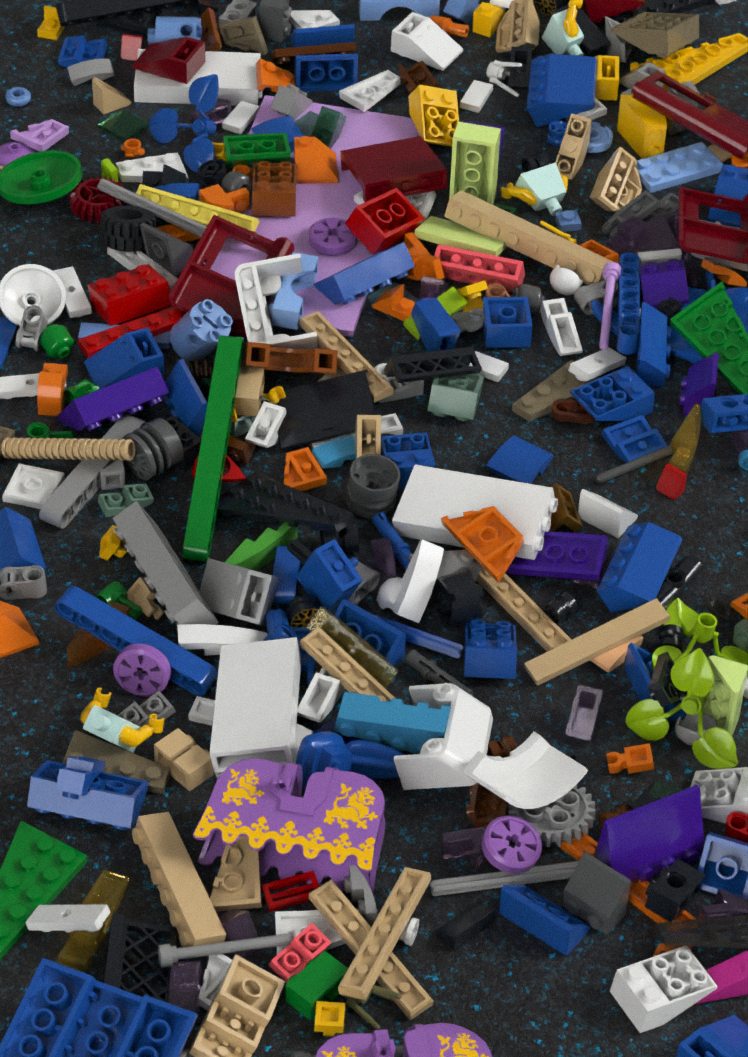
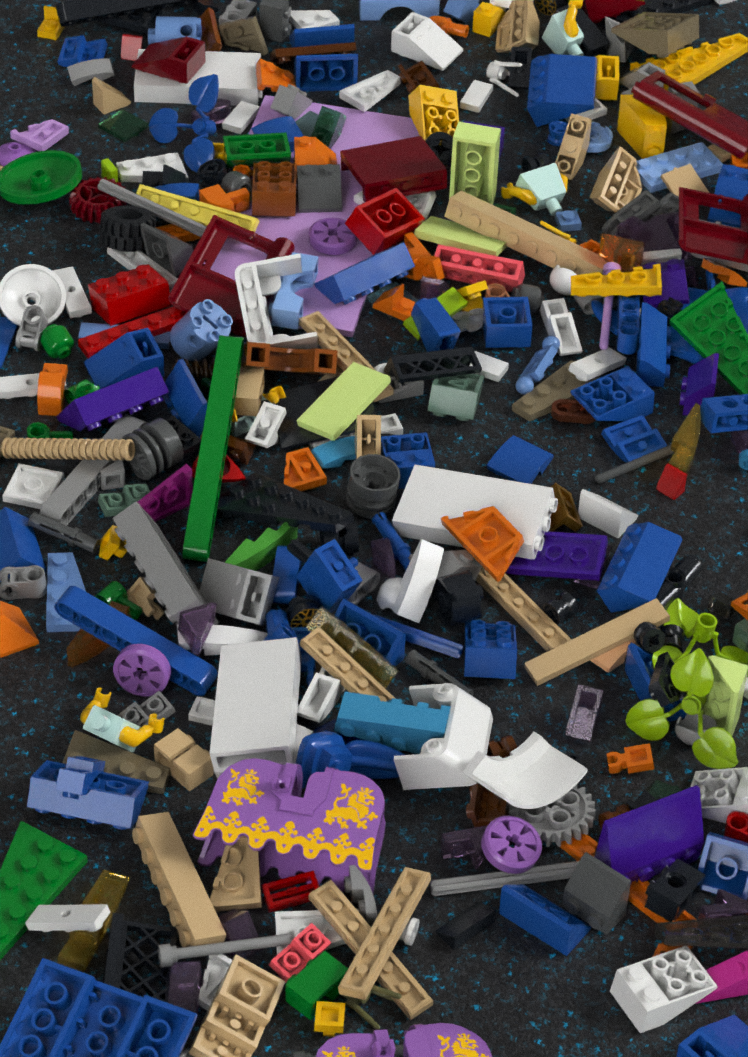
(18, 96): medium blue piece -> none
(61, 574): none -> medium blue wing
(72, 536): none -> dark grey pin
(132, 148): orange plate -> none
(170, 495): none -> magenta wing
(196, 625): none -> clear purple slope
(319, 188): none -> dark grey slope
(343, 401): none -> yellowish green tile
(446, 142): none -> black gear
(538, 364): none -> medium blue plate
(623, 251): none -> clear orange slope
(636, 282): none -> yellow wing
(649, 631): none -> black wheel
(683, 177): none -> tan piece

